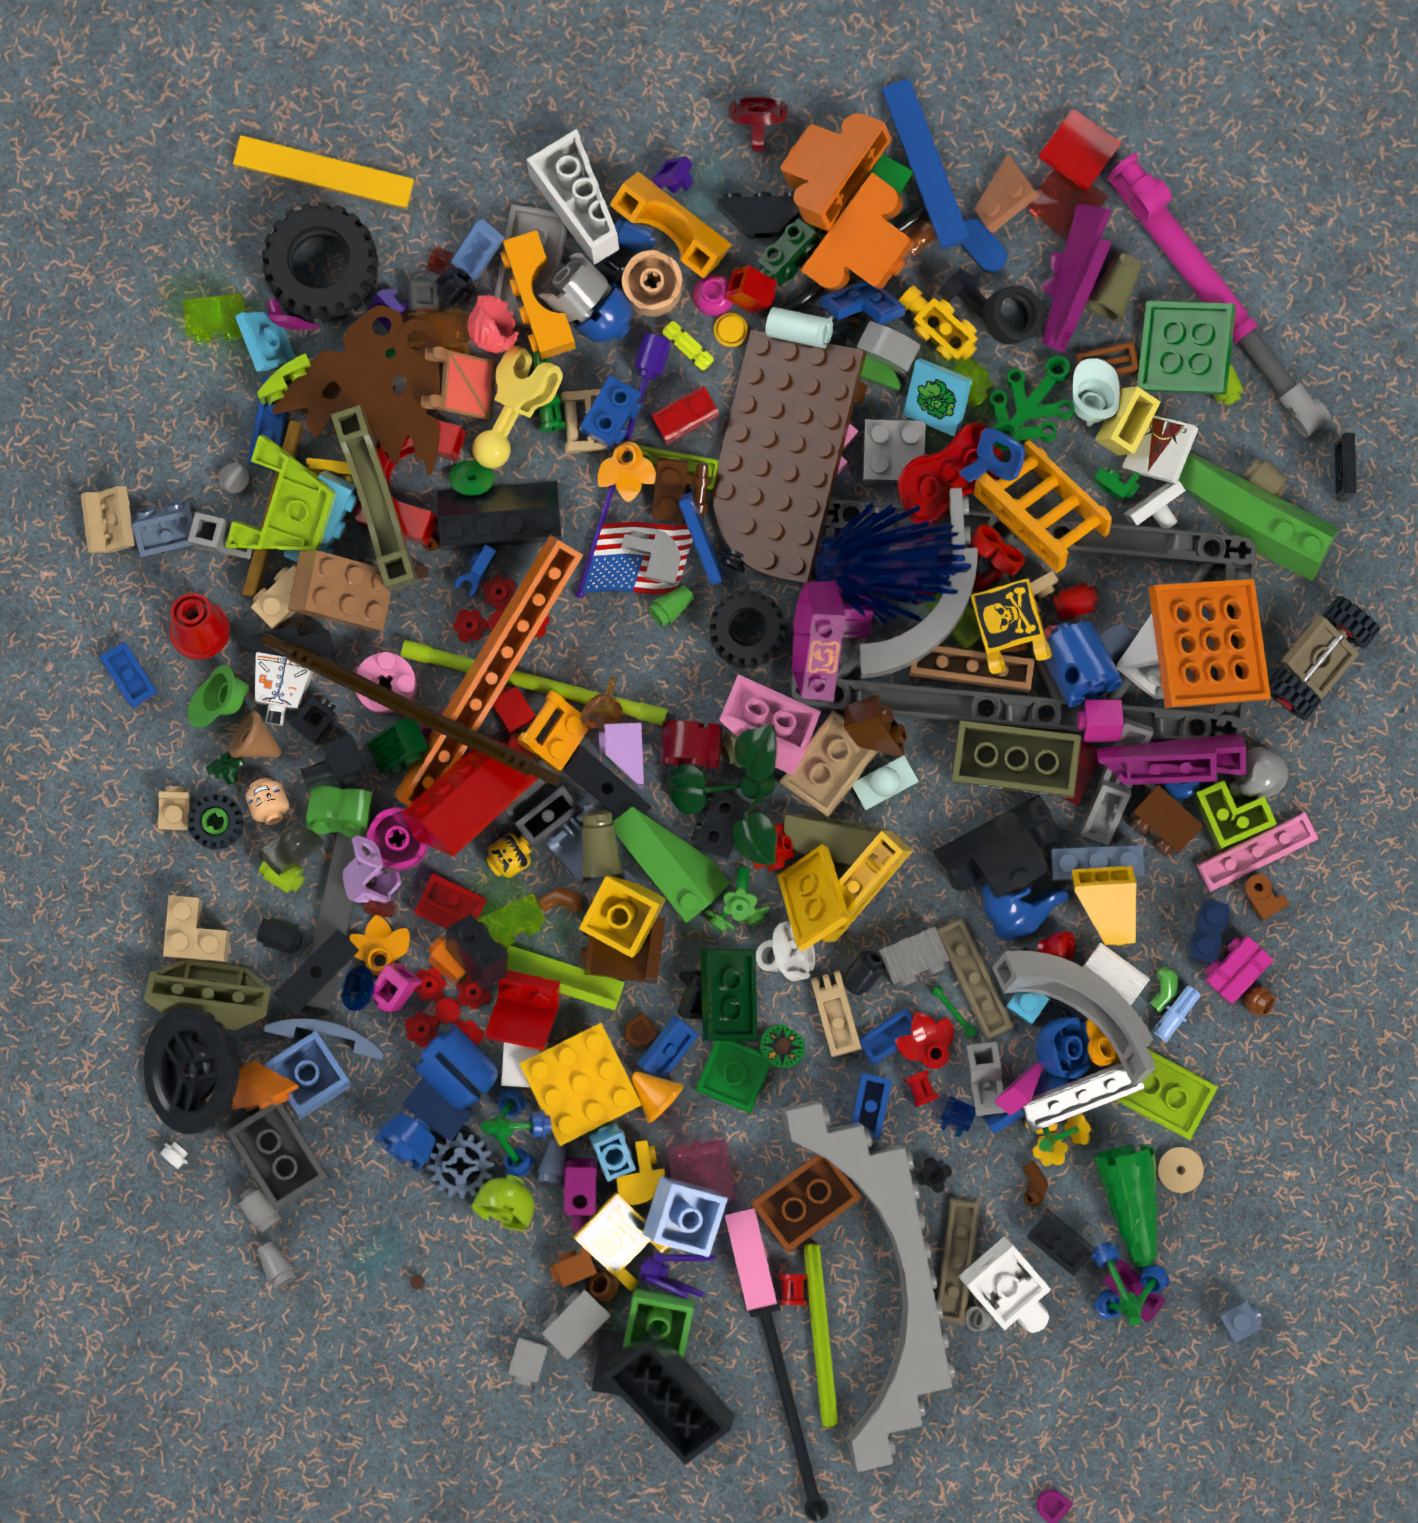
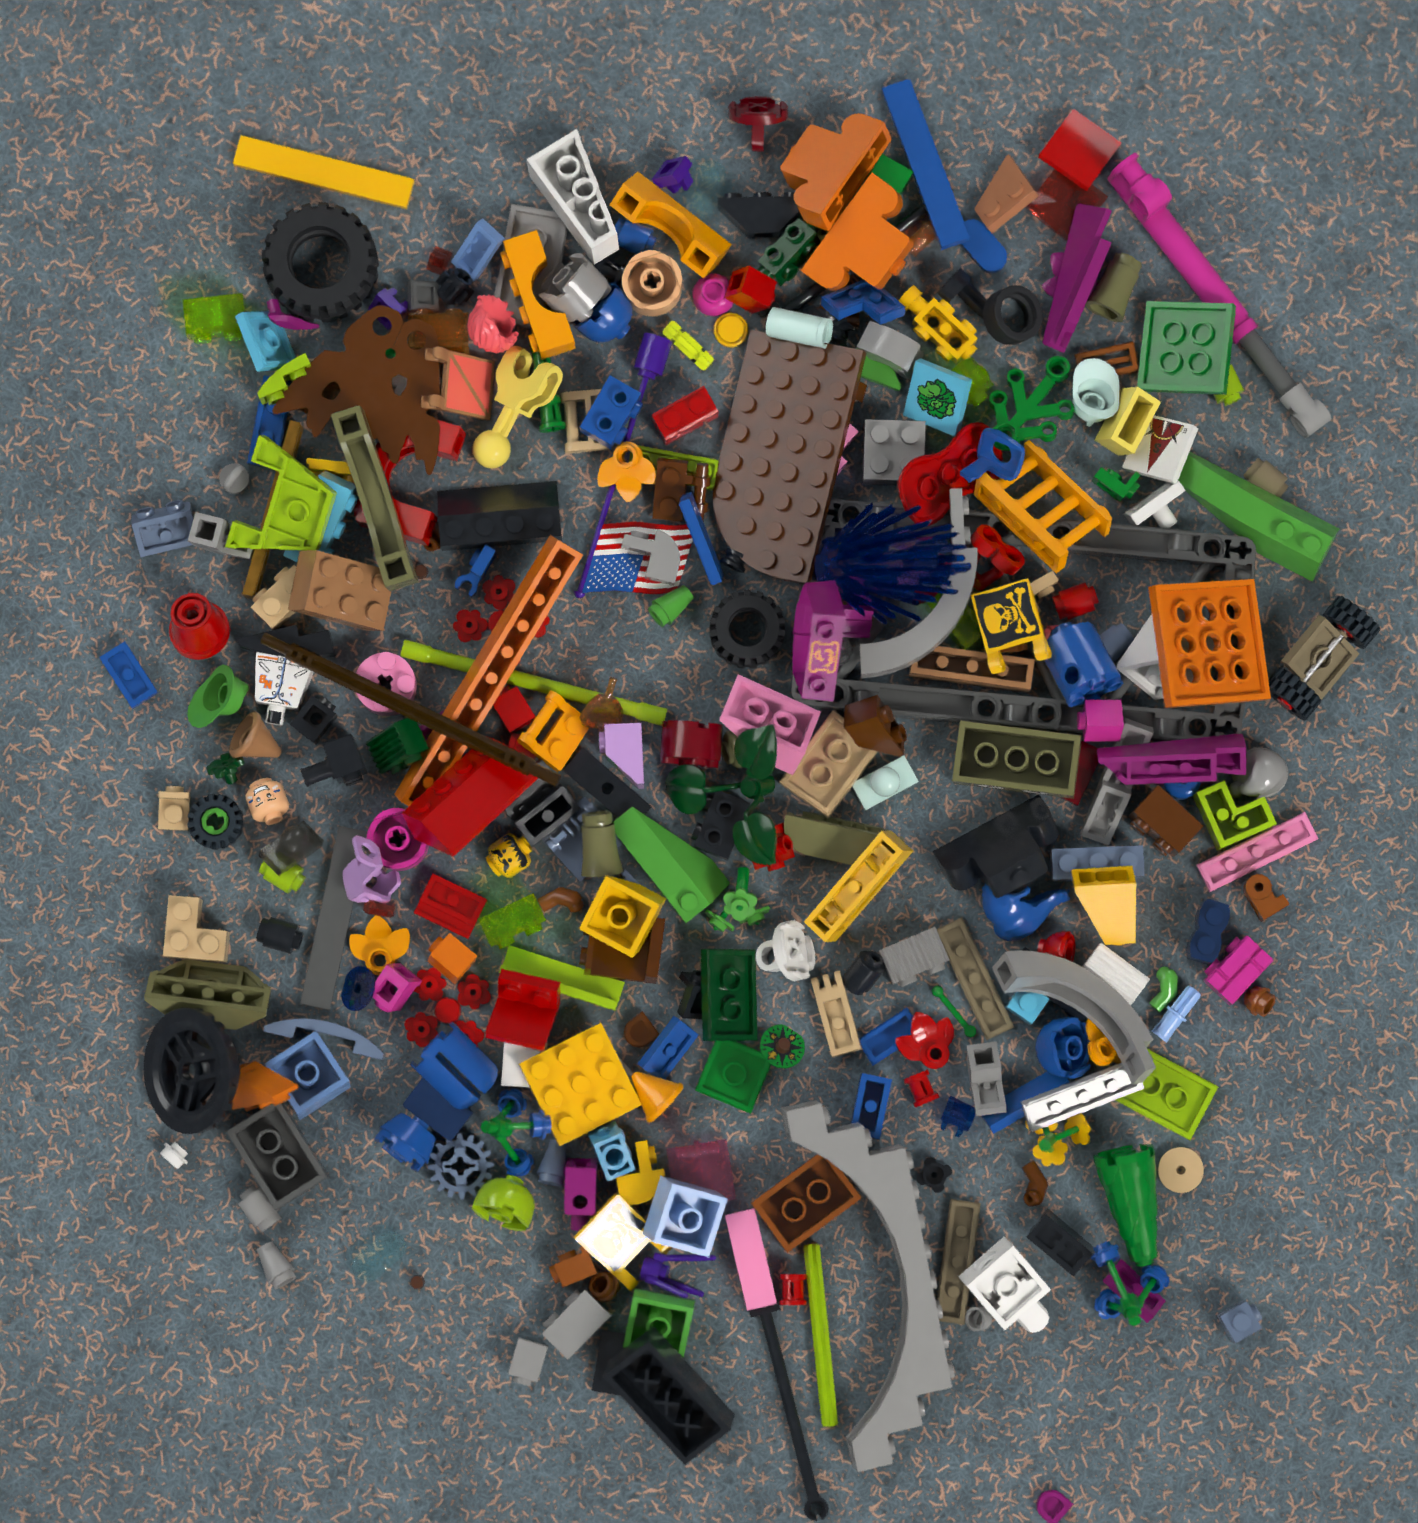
(107, 520): tan bracket -> none
(302, 986): black tile -> none
(339, 811): bright green brick -> none
(471, 478): green piece -> none
(476, 951): black brick -> none
(813, 897): yellow tile -> none
(1020, 1090): dark pink slope -> none
(1345, 467): black tile -> none

